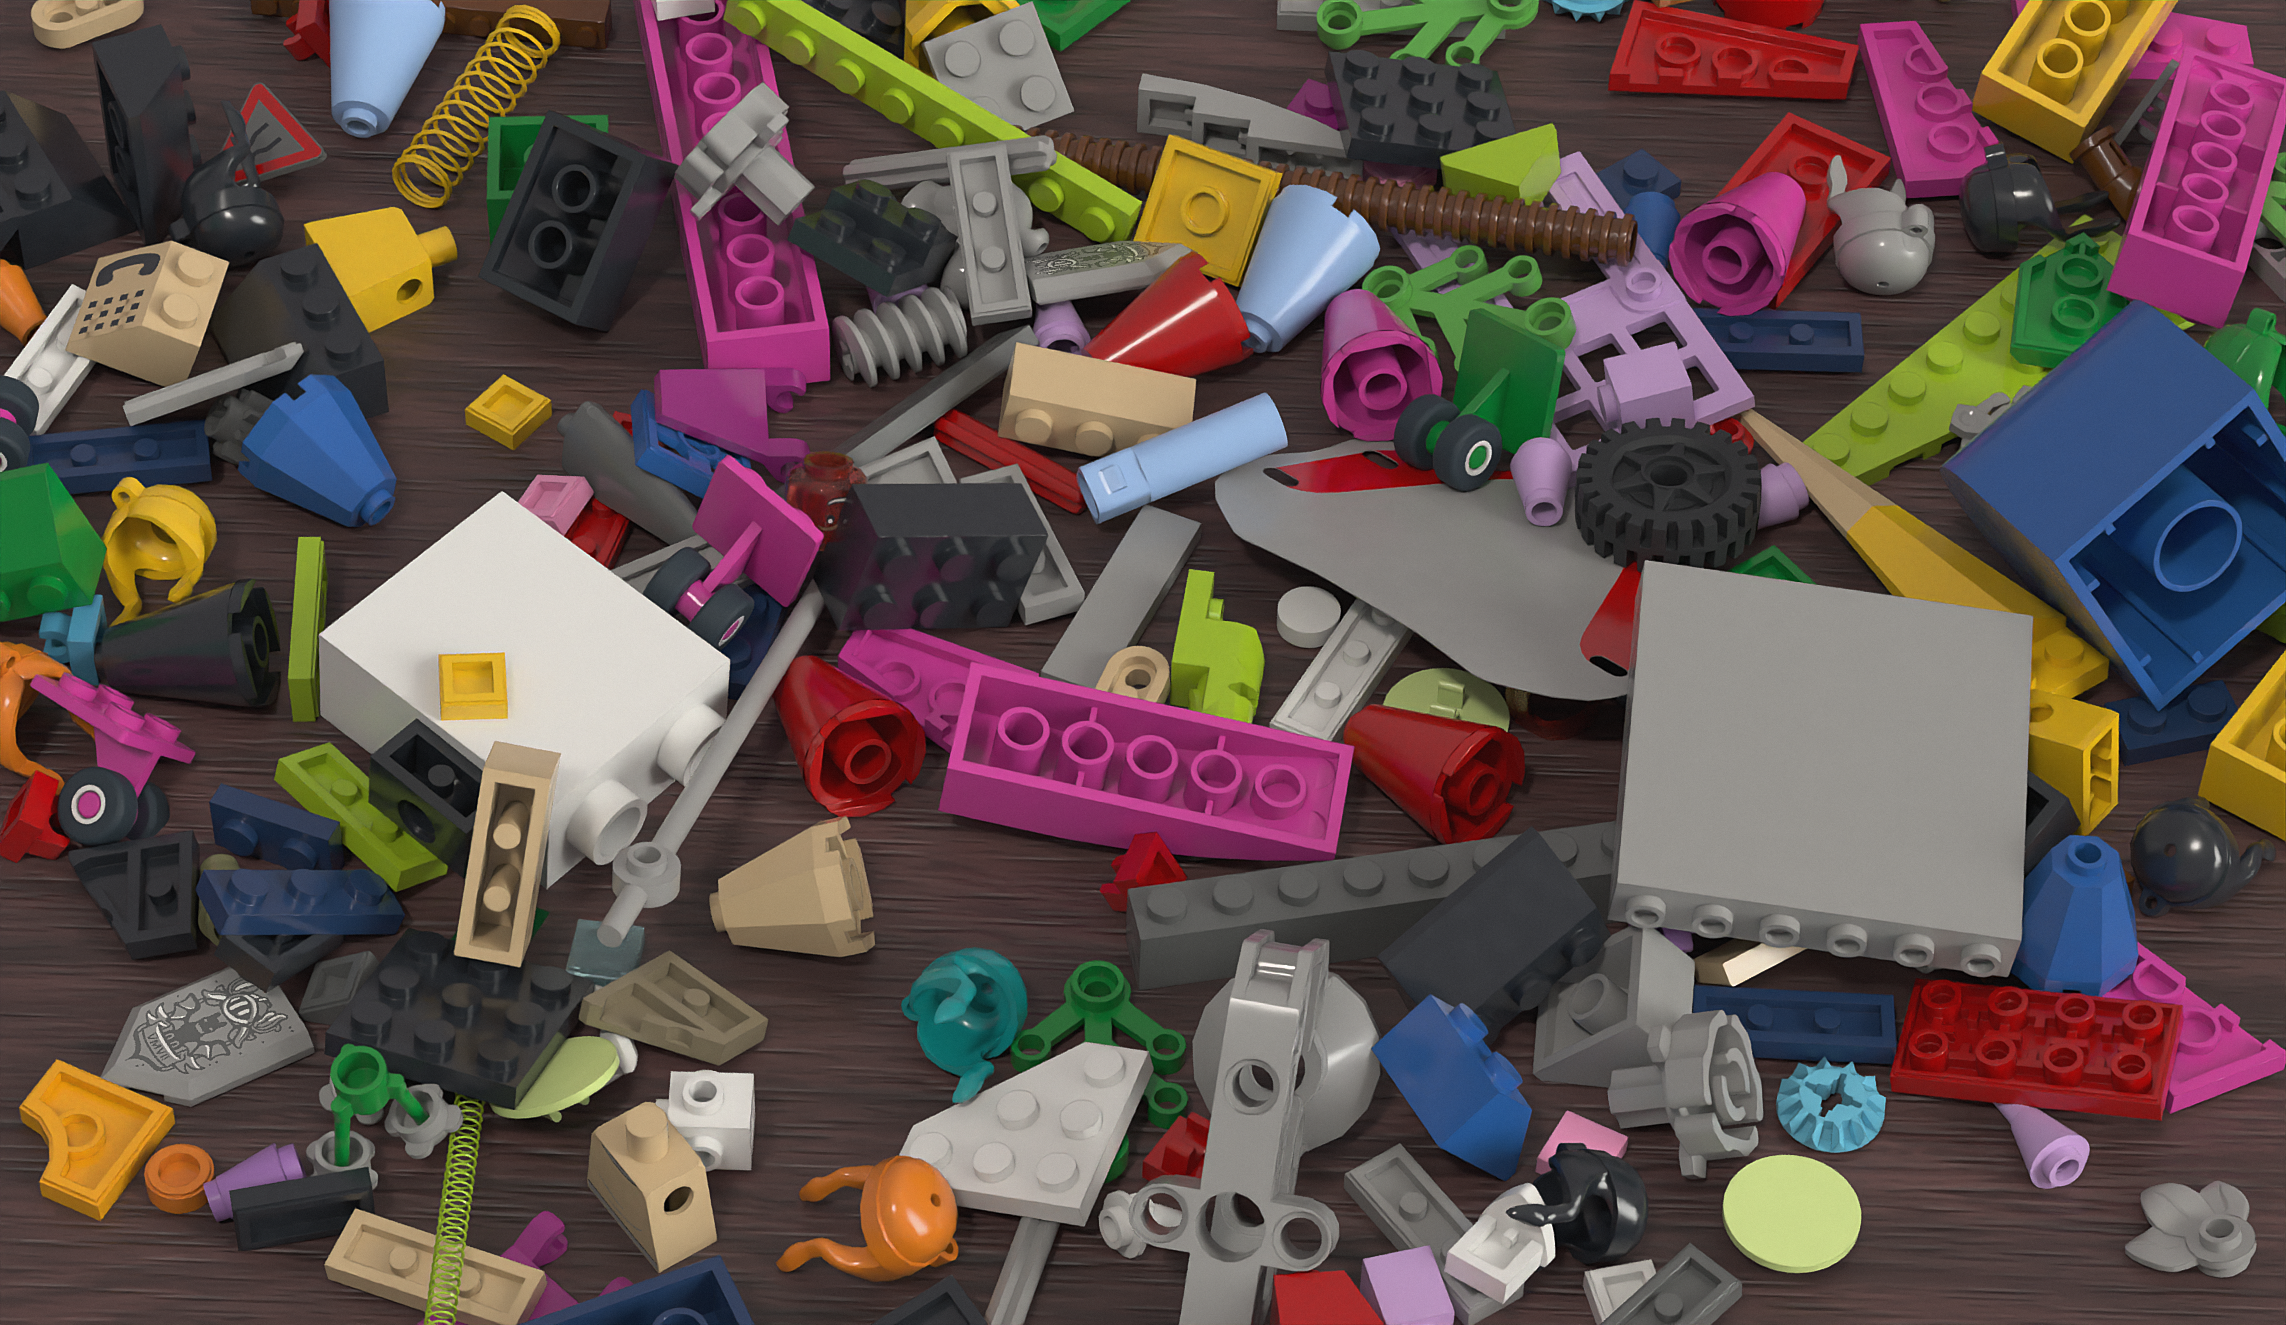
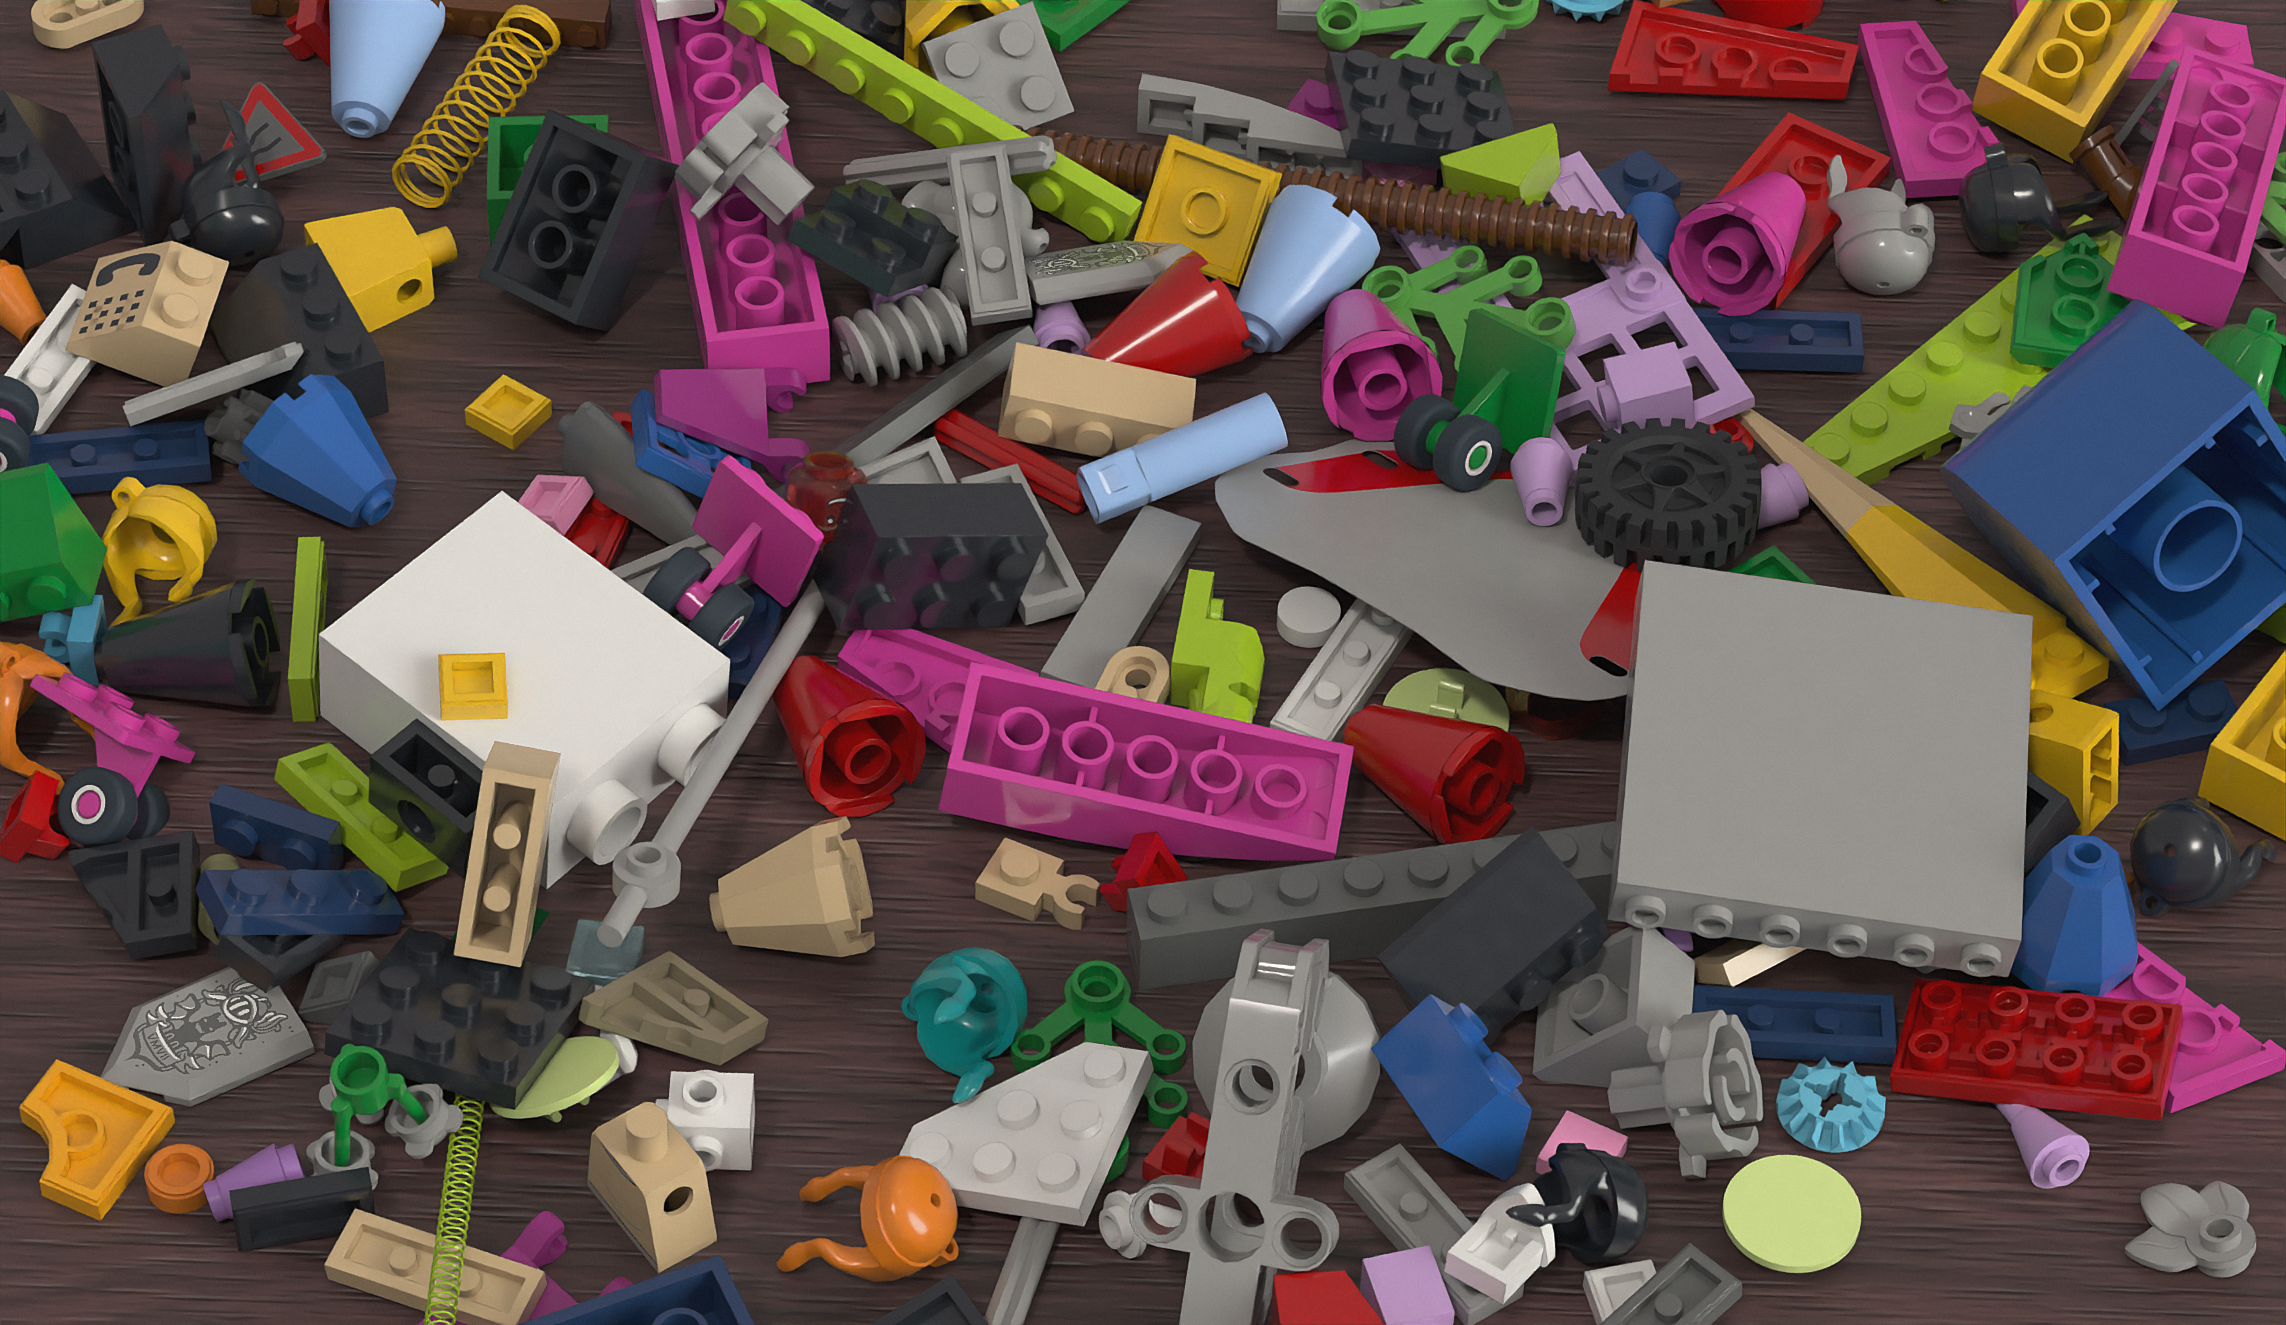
(1031, 880): none -> tan plate

